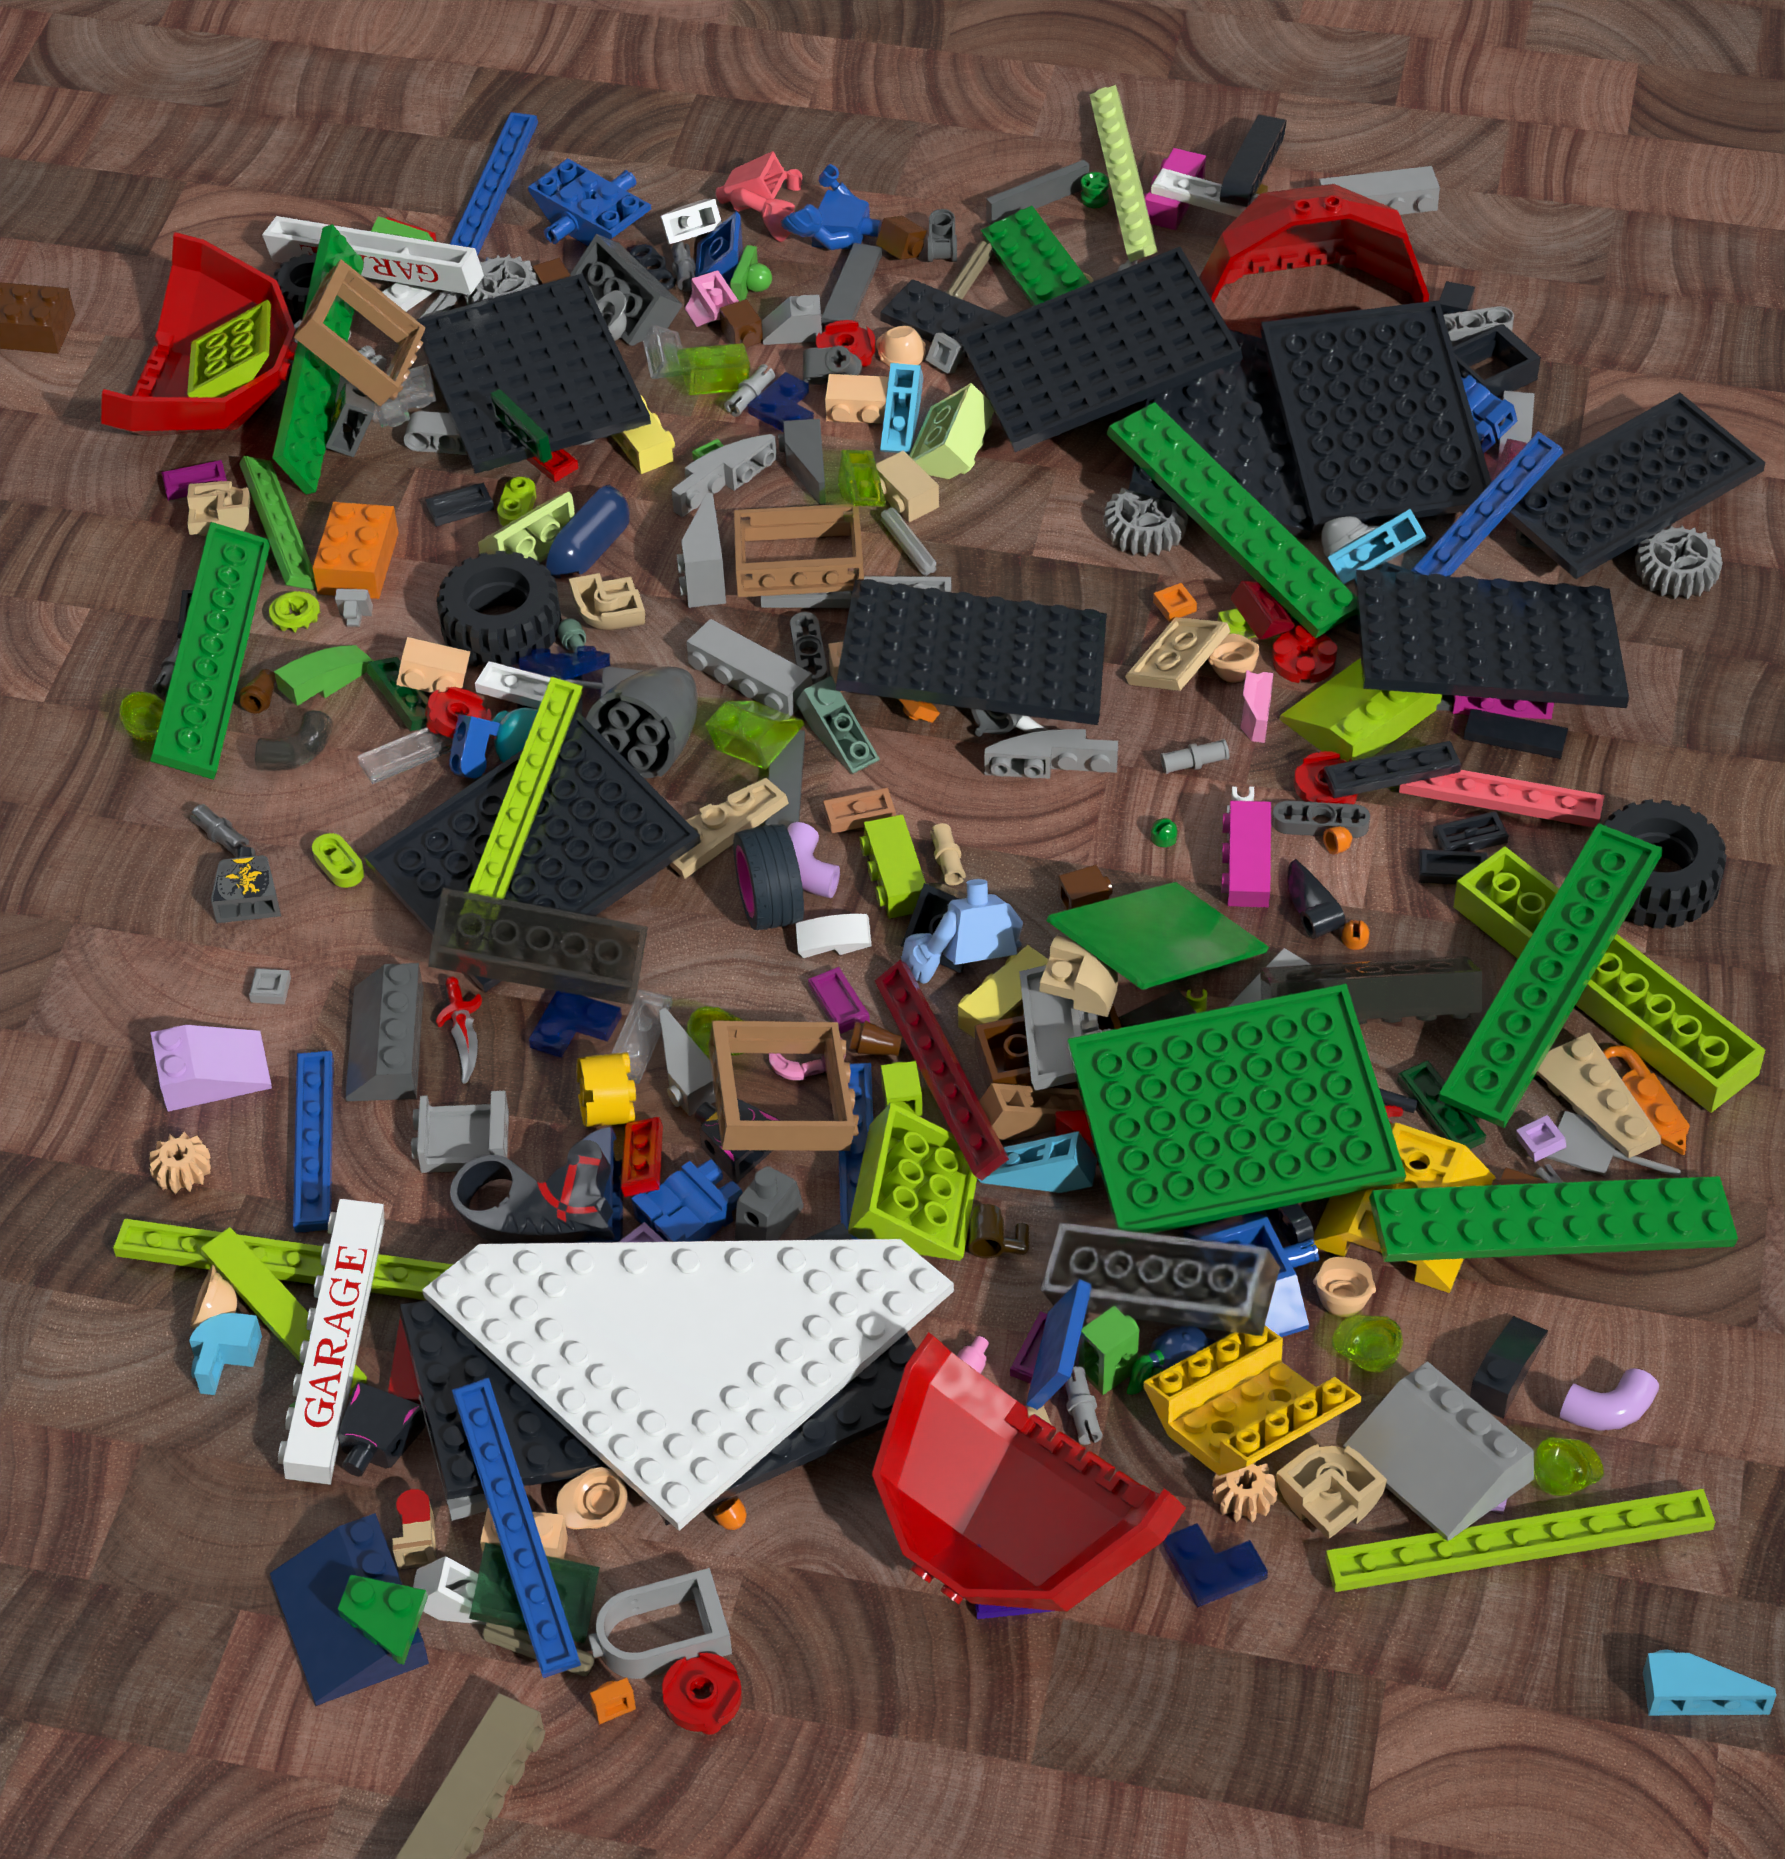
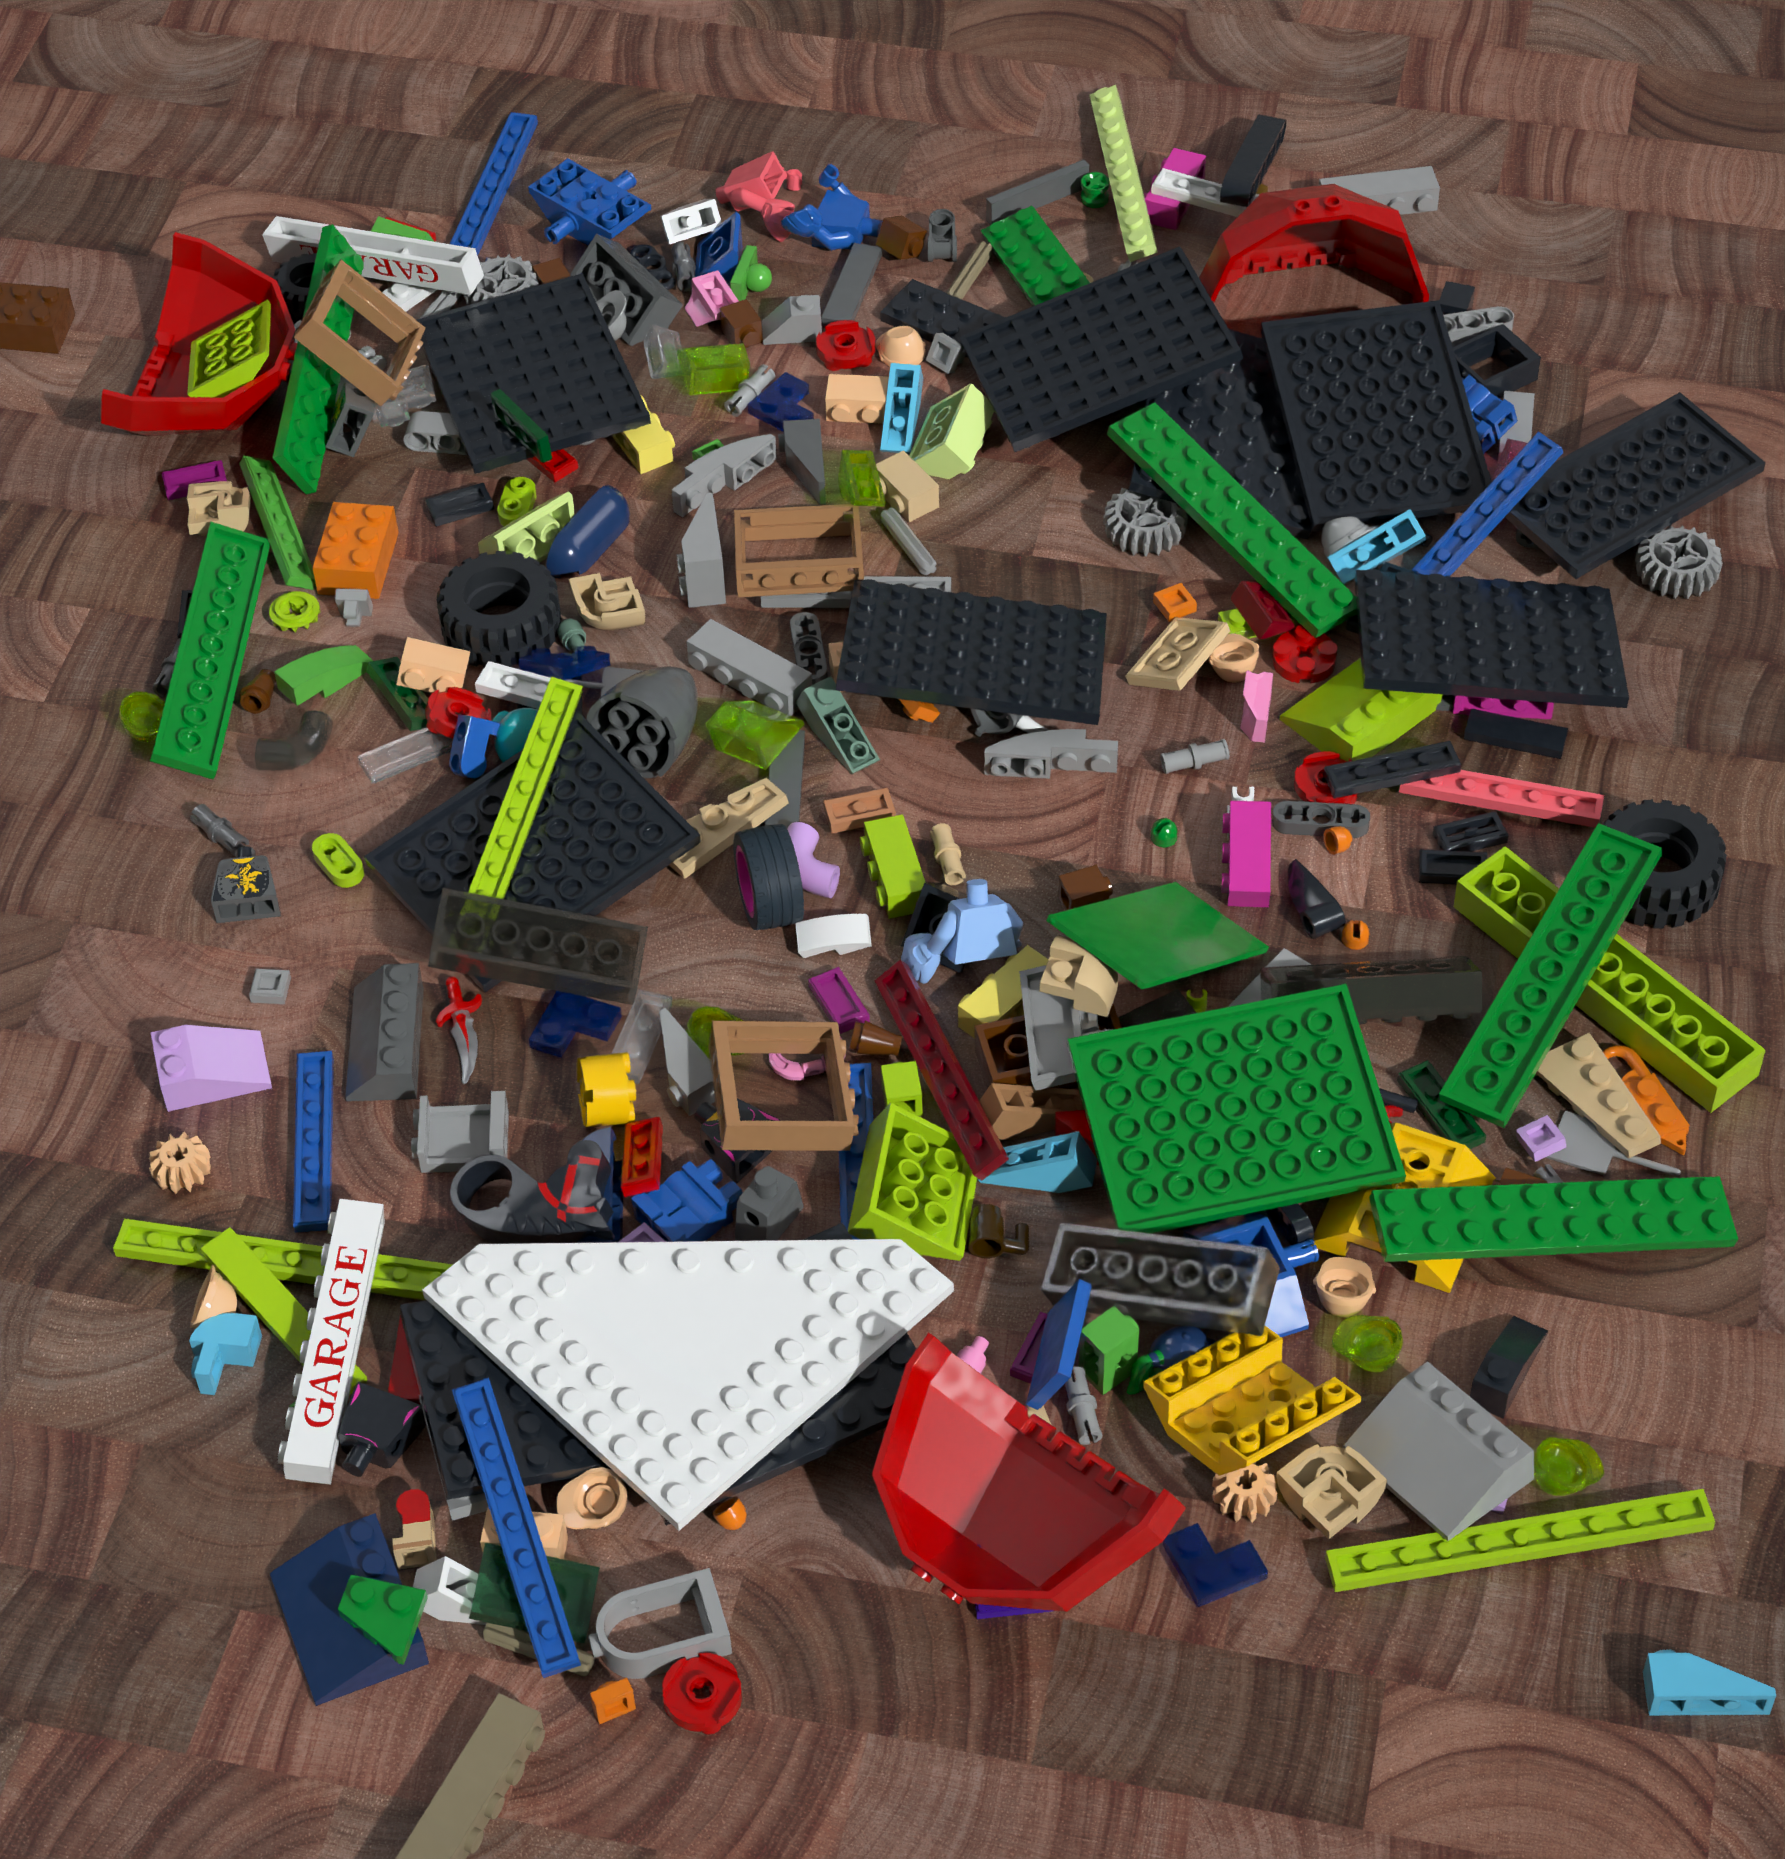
(824, 361): dark grey piece -> none
(1611, 1409): lavender cylinder -> none

